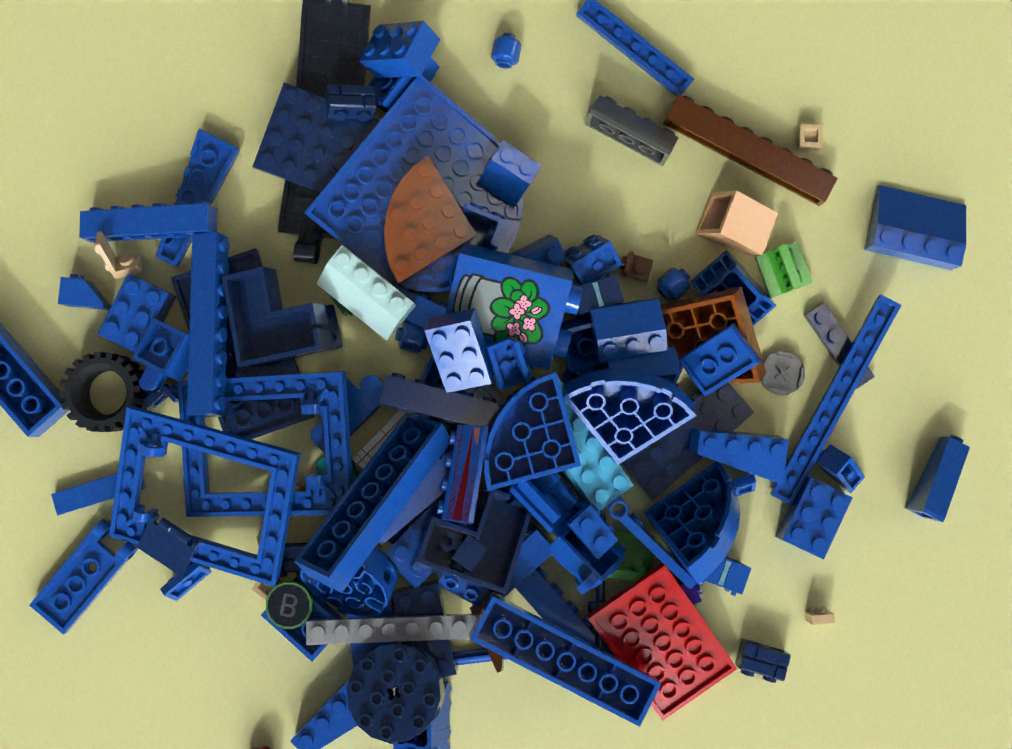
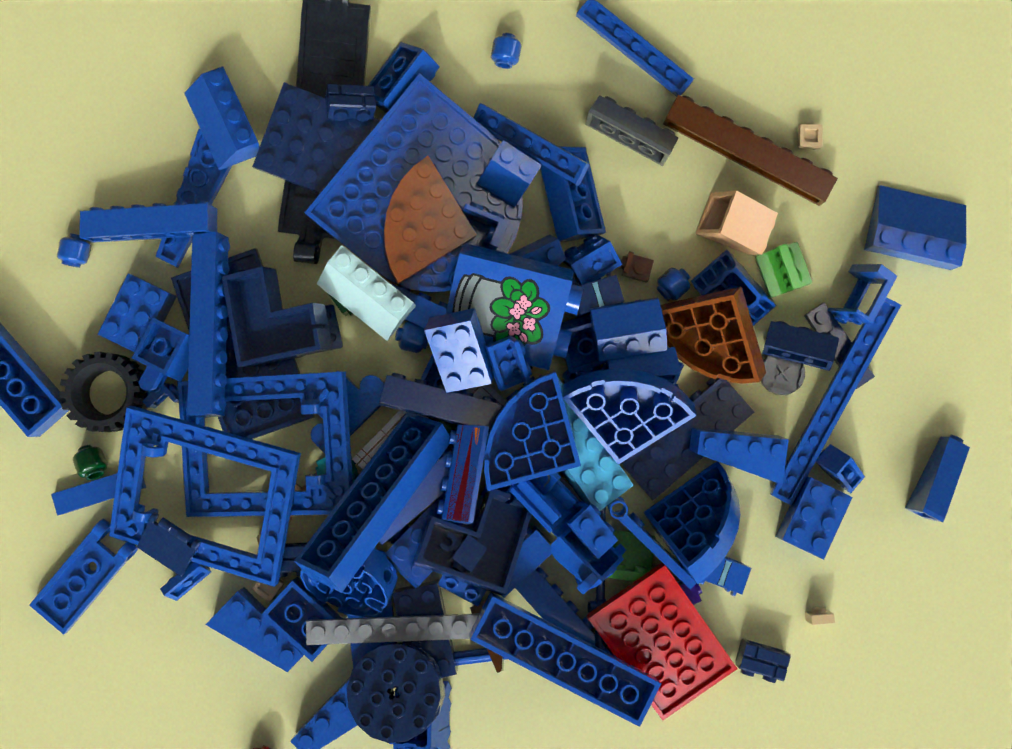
(73, 251): none -> blue head
(81, 293): blue slope -> none
(90, 462): none -> dark green head
(117, 265): tan bracket -> none
(222, 119): none -> blue slope
(242, 623): none -> blue wedge
(289, 604): black tile -> none
(399, 49): blue brick -> none
(532, 145): none -> blue plate
(573, 206): none -> blue slope
(719, 359): blue tile -> none
(744, 484): blue tile -> none
(801, 345): none -> dark blue brick
(866, 275): none -> blue panel

